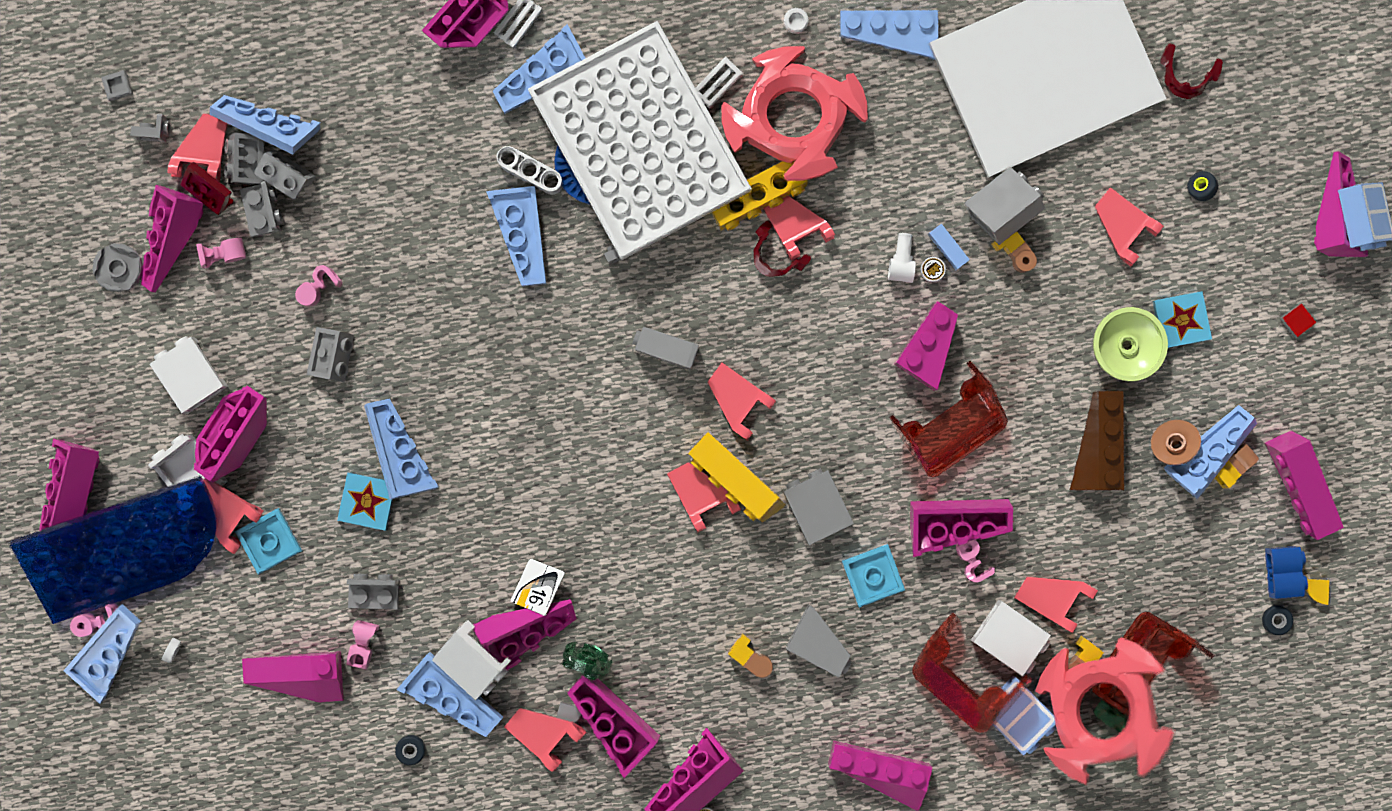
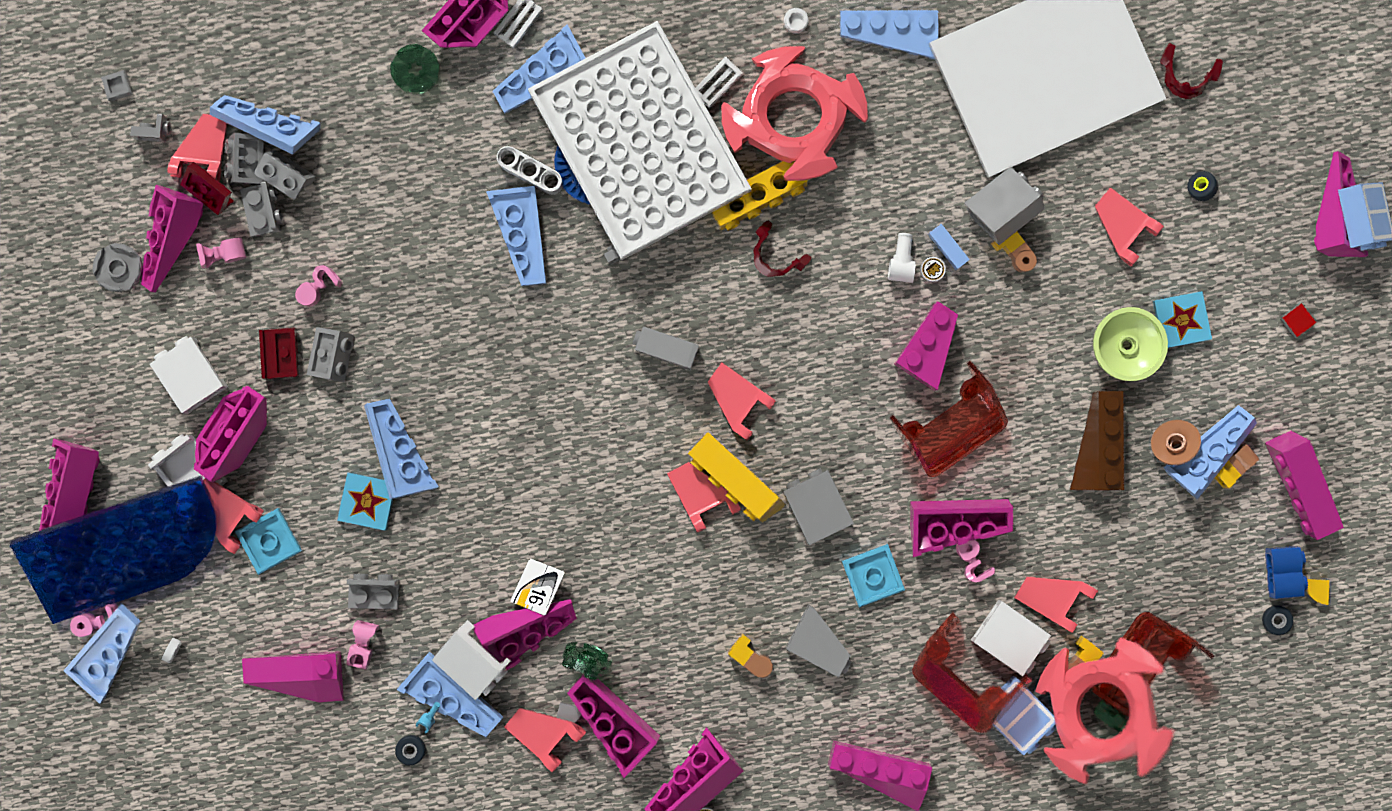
(278, 353): none -> dark red plate
(403, 63): none -> clear green plate
(427, 719): none -> medium azure hand
(796, 222): coral flag -> none

